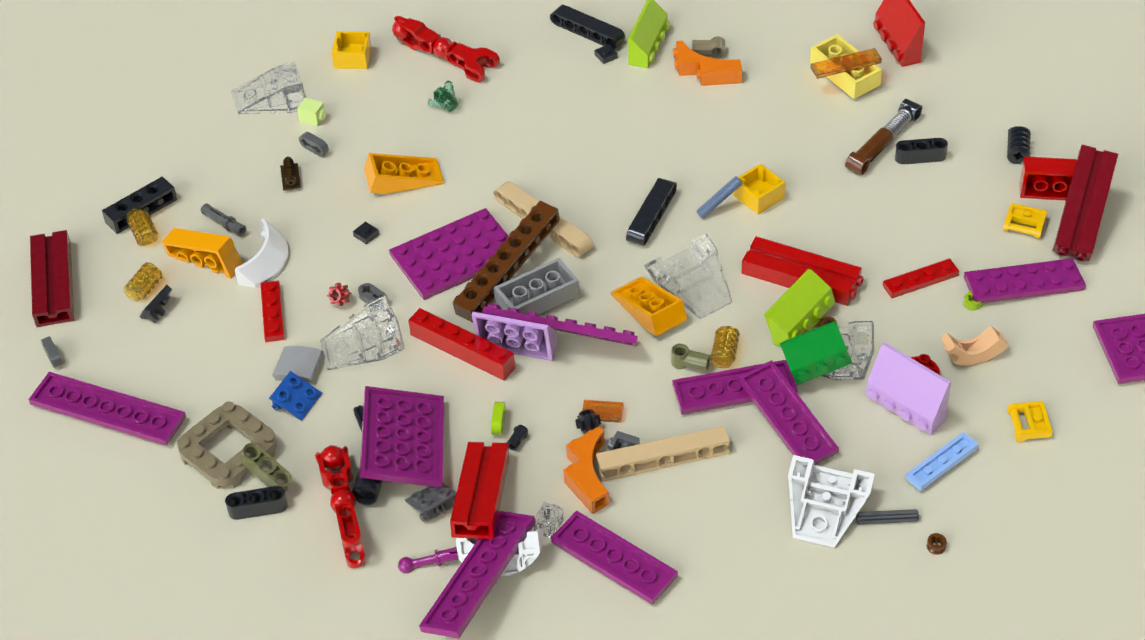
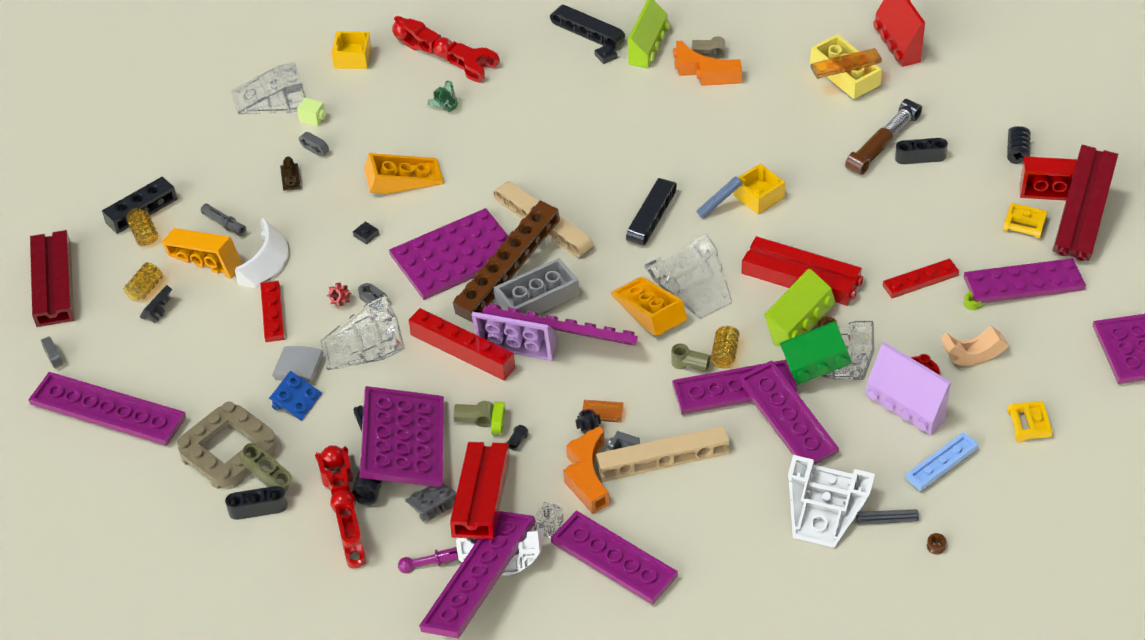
(479, 413): none -> olive piece

